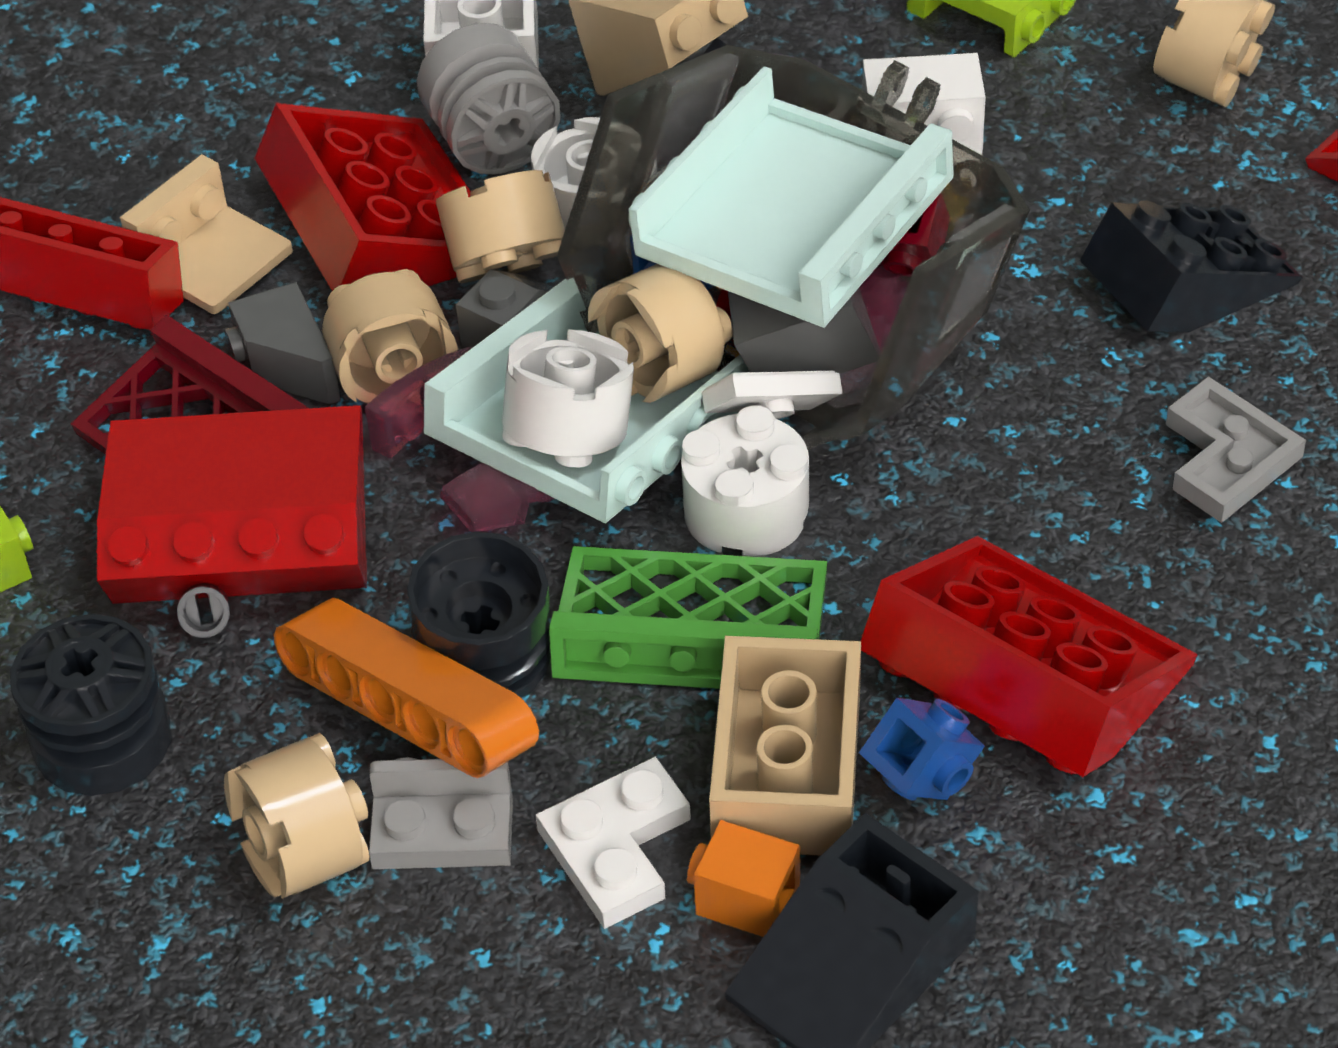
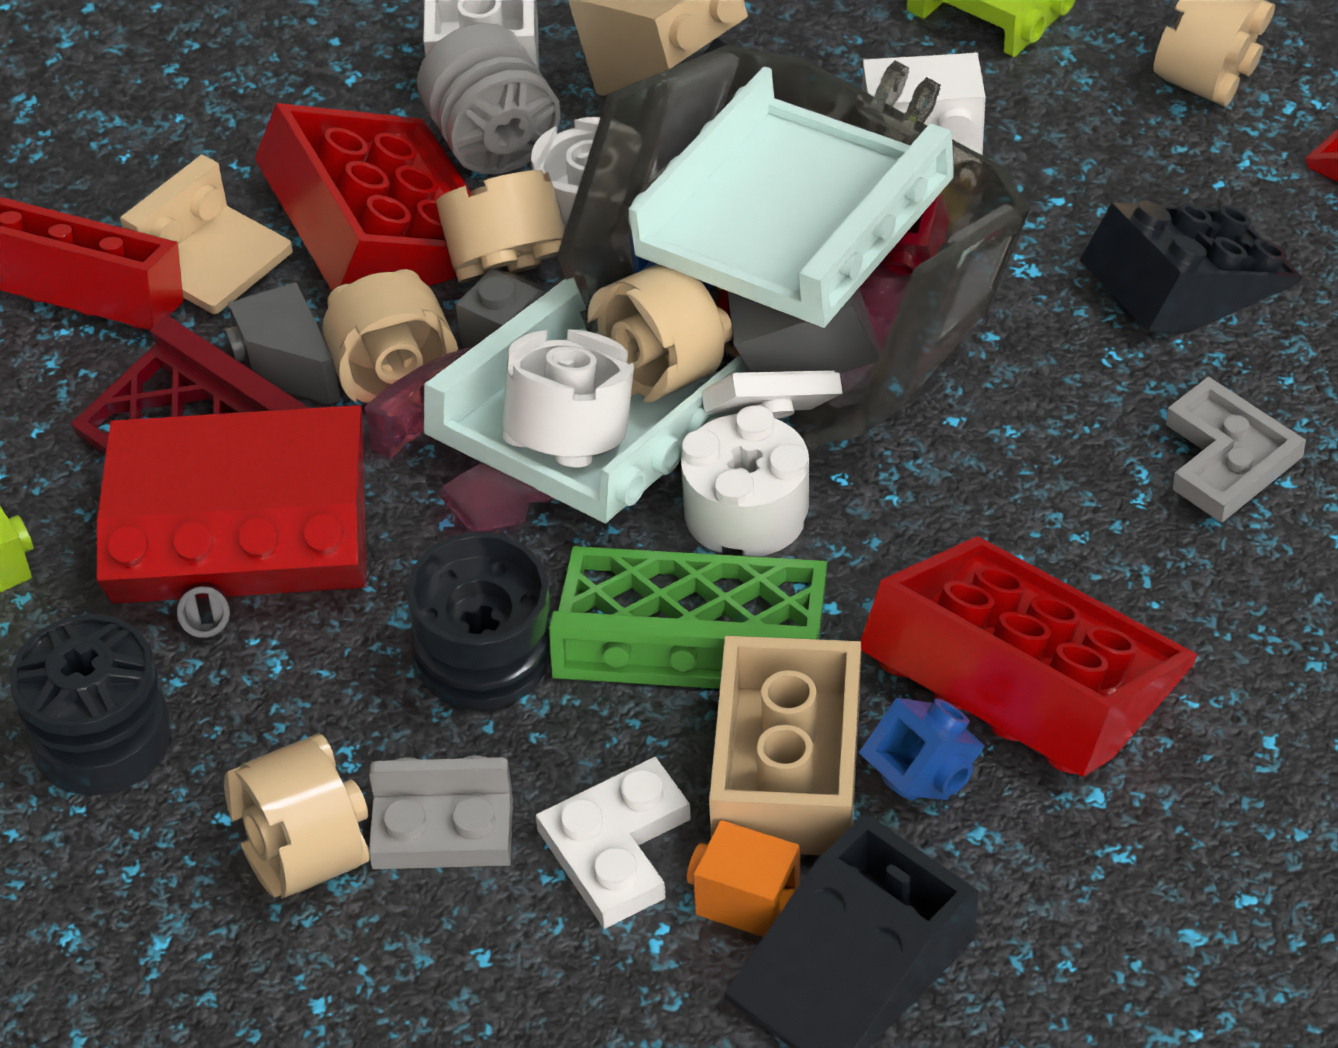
(407, 687): orange beam -> none

